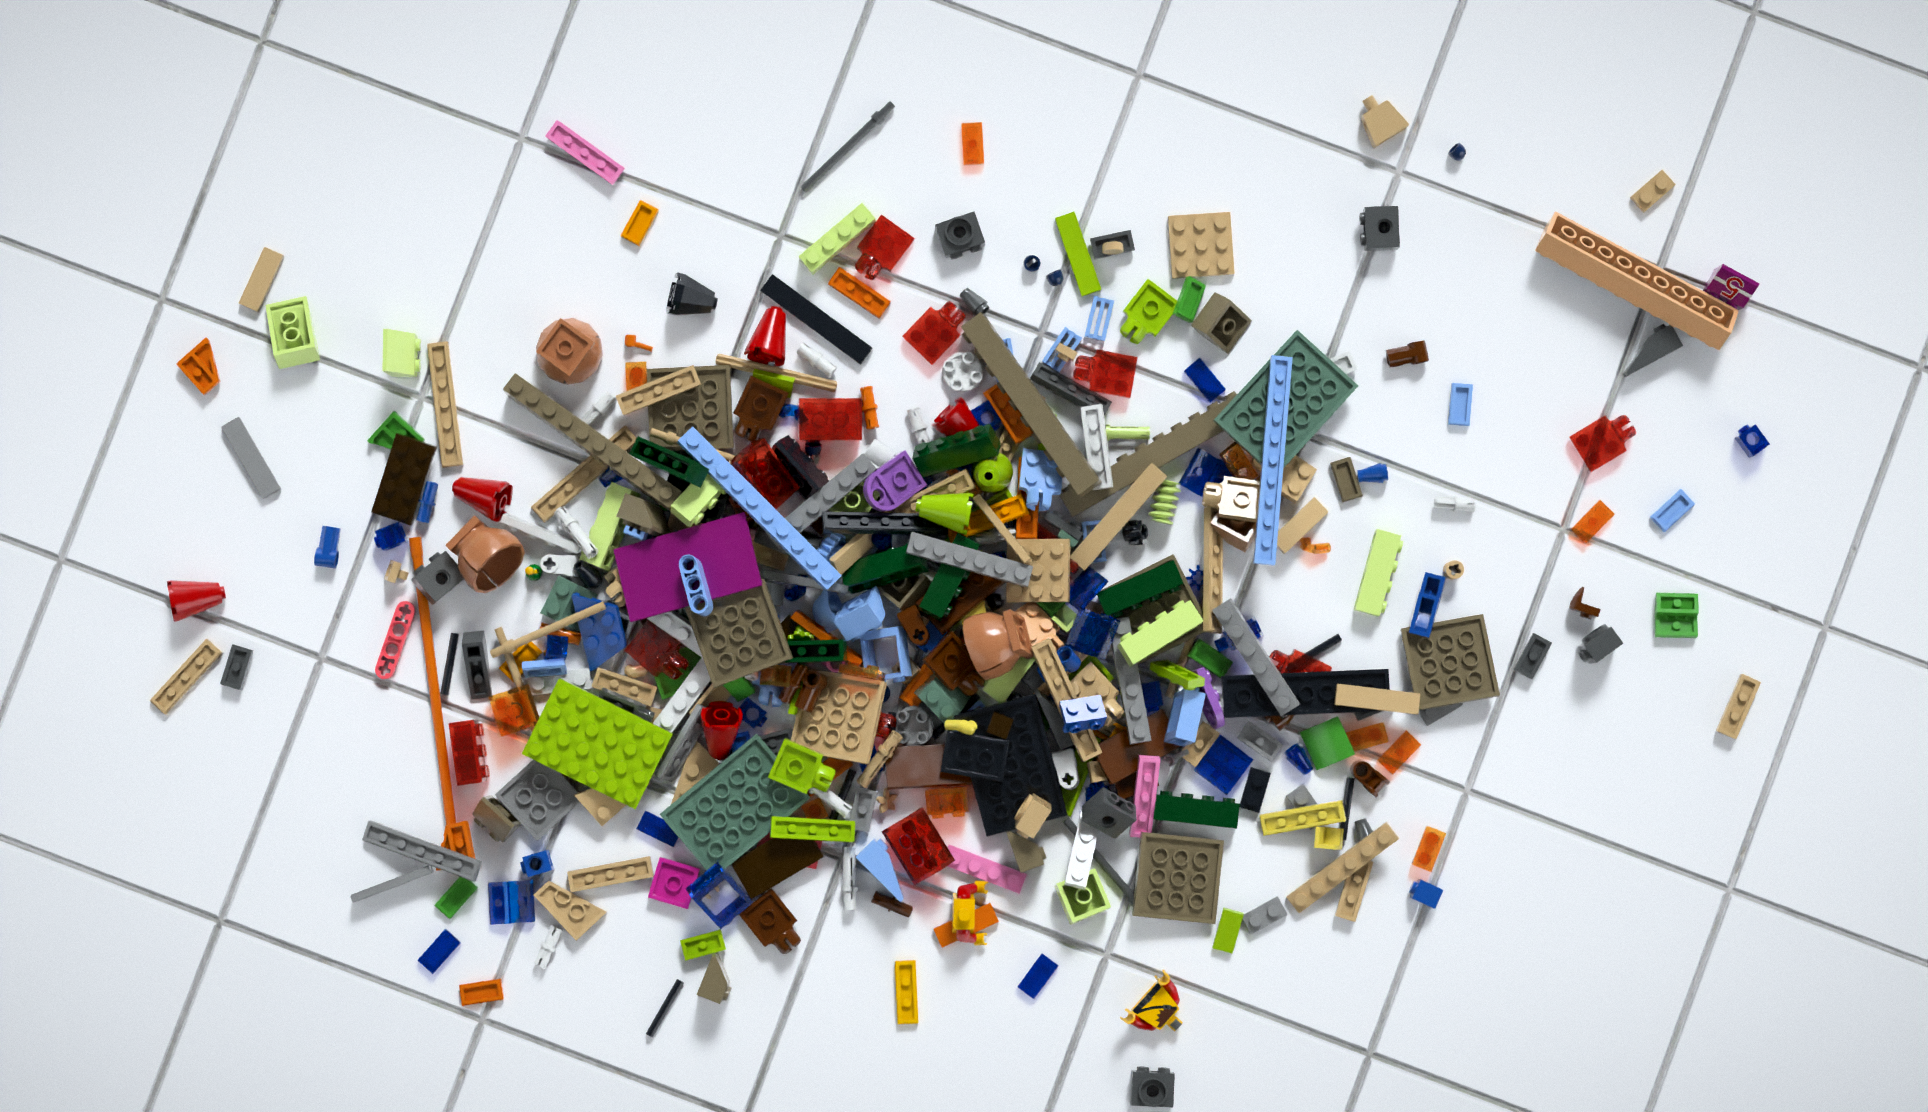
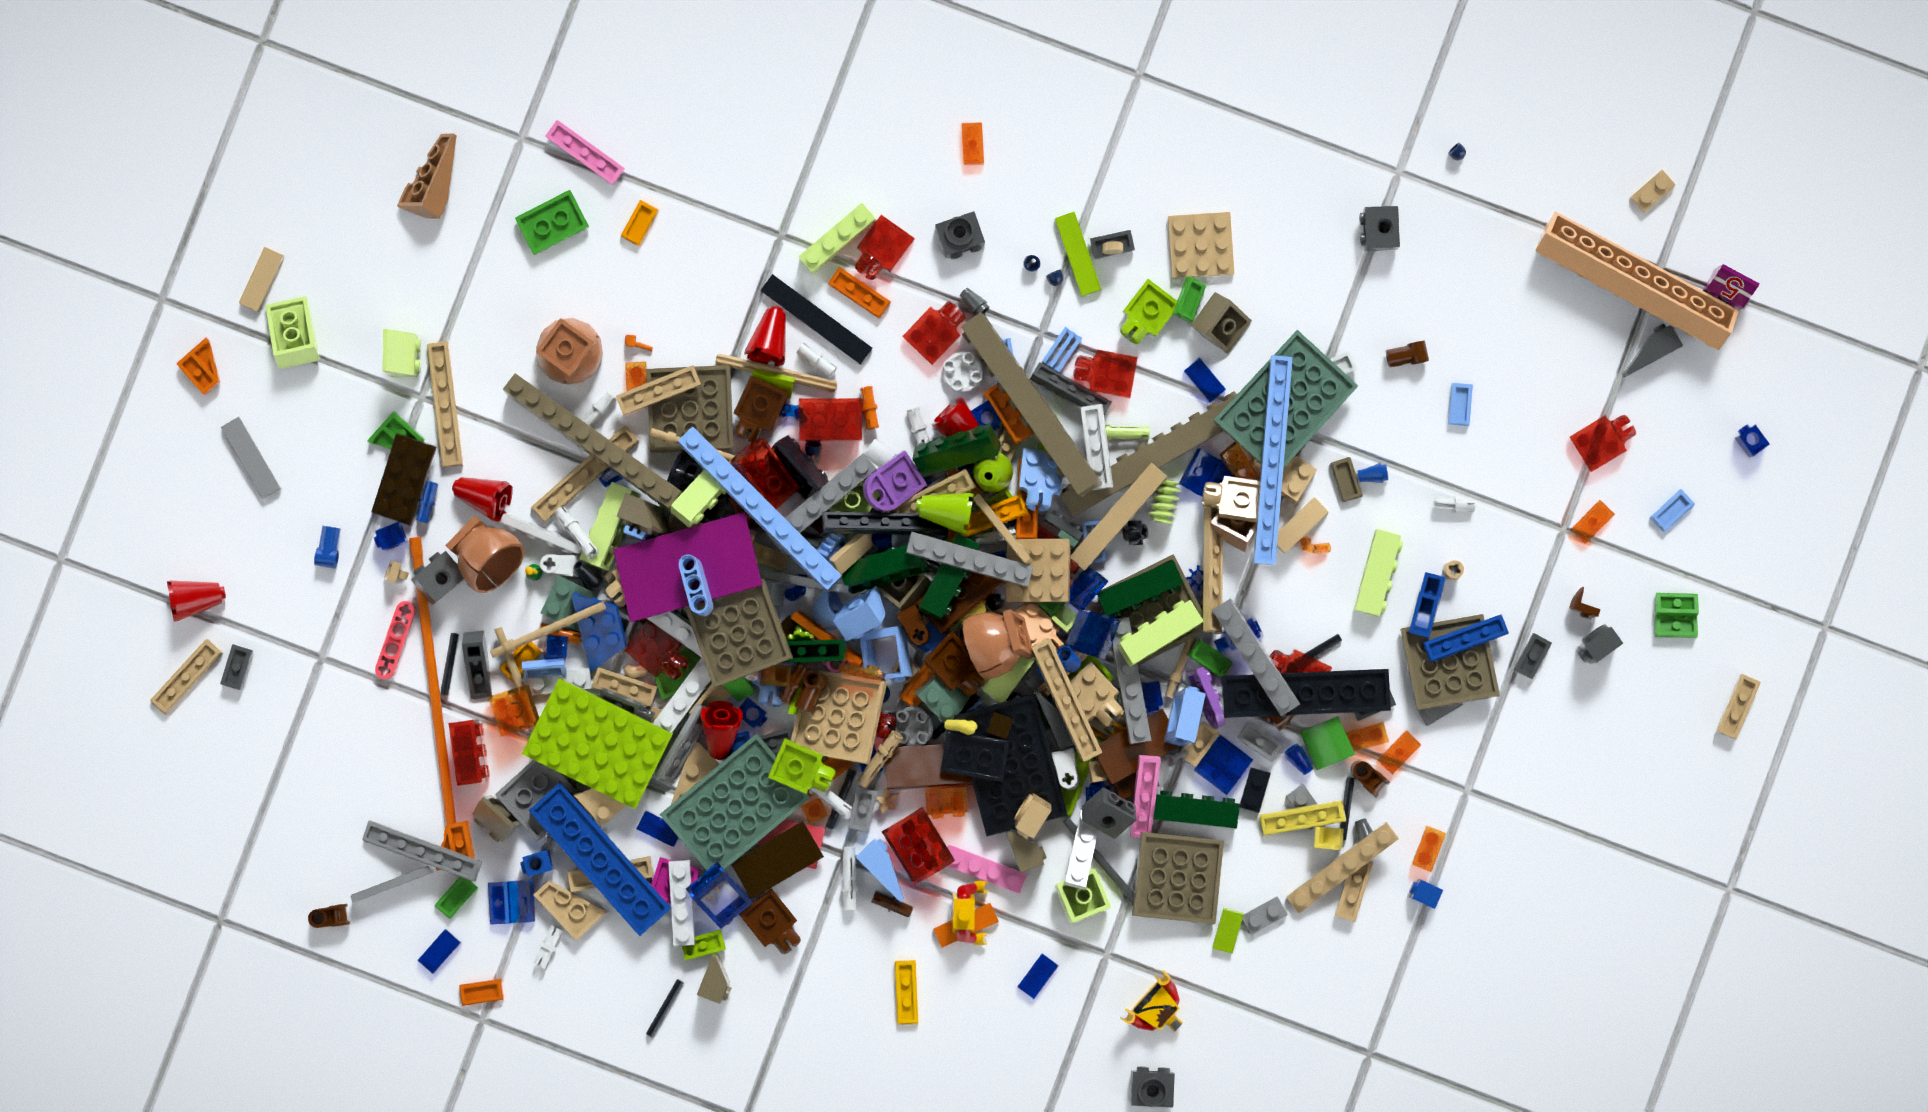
(331, 916): none -> reddish brown piece
(431, 186): none -> medium nougat wedge
(552, 222): none -> bright green plate
(600, 859): none -> blue plate
(669, 461): dark green brick -> none
(681, 903): none -> white plate
(689, 297): black cone -> none
(812, 829): lime plate -> none
(876, 118): dark grey bar -> none
(1065, 353): tan plate -> none
(1083, 714): bracket -> none
(1103, 301): light blue tile -> none
(1177, 674): lime plate -> none
(1377, 699): tan tile -> none
(1381, 121): tan torso -> none
(1465, 638): none -> blue tile

